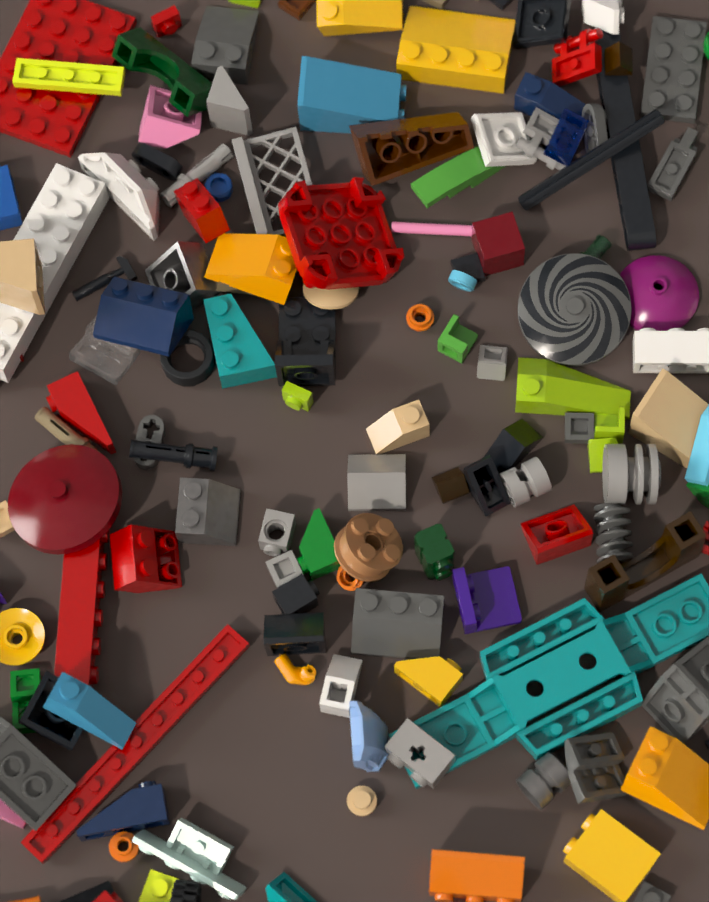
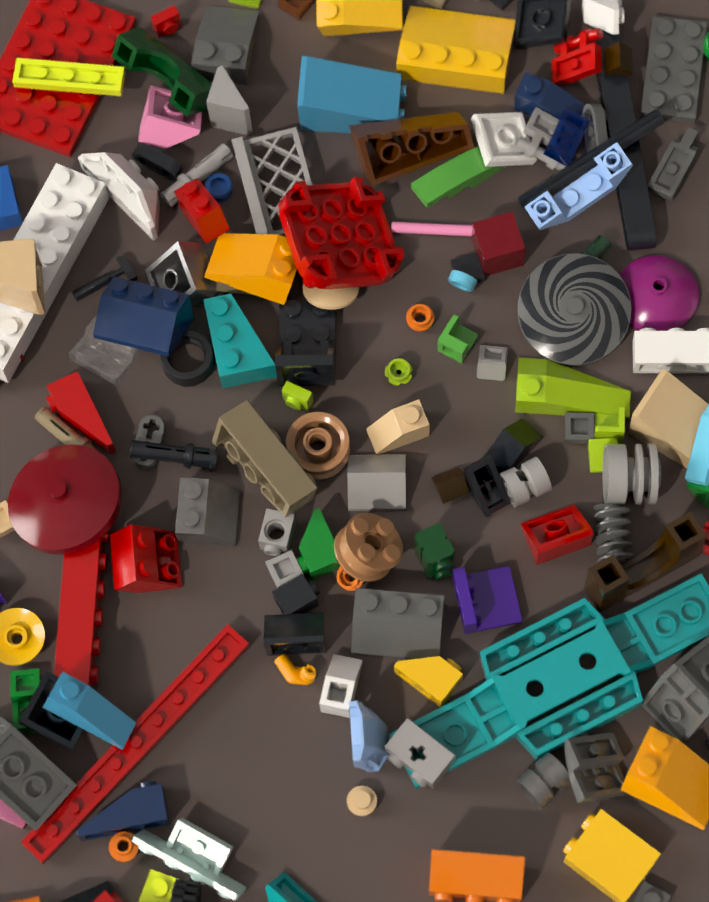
(264, 458): none -> dark tan wedge
(324, 428): none -> medium nougat wheel
(395, 365): none -> lime plate
(583, 192): none -> light blue slope

